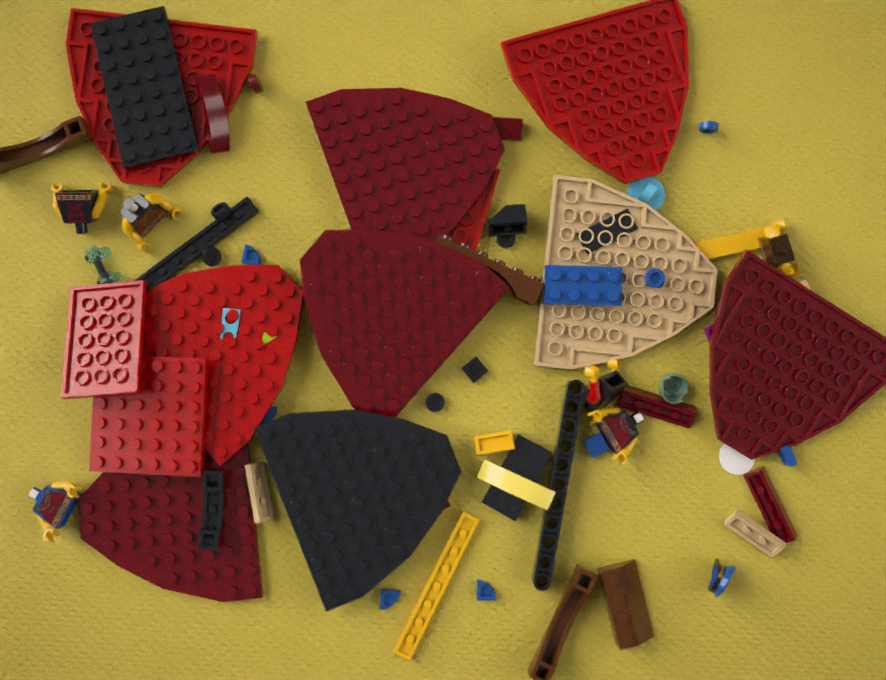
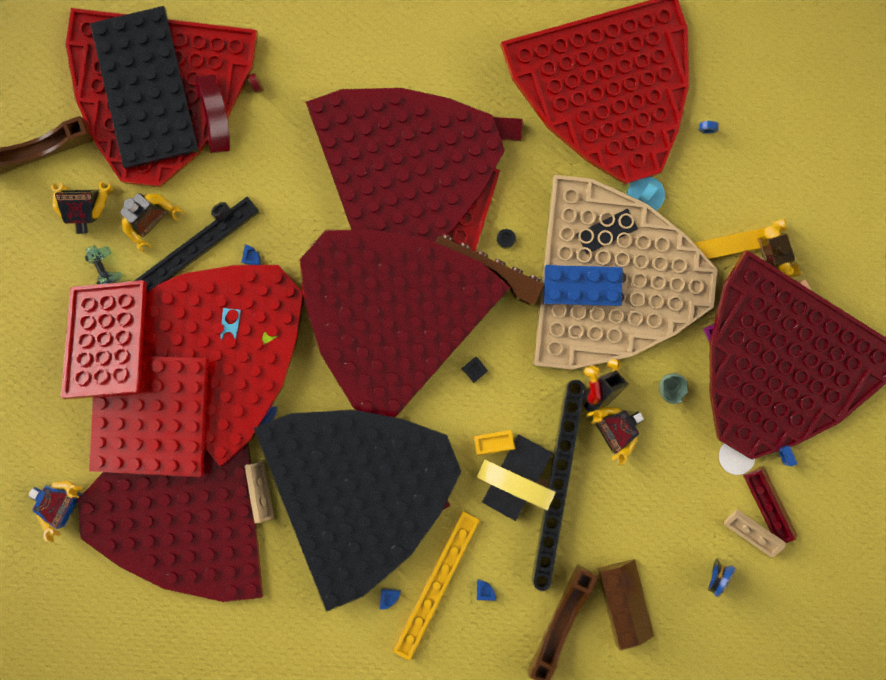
(211, 256): black tile -> none
(212, 511): black slope -> none
(435, 402): black tile -> none
(509, 221): black slope -> none
(596, 445): blue tile -> none
(654, 278): blue tile -> none
(655, 406): dark red slope -> none

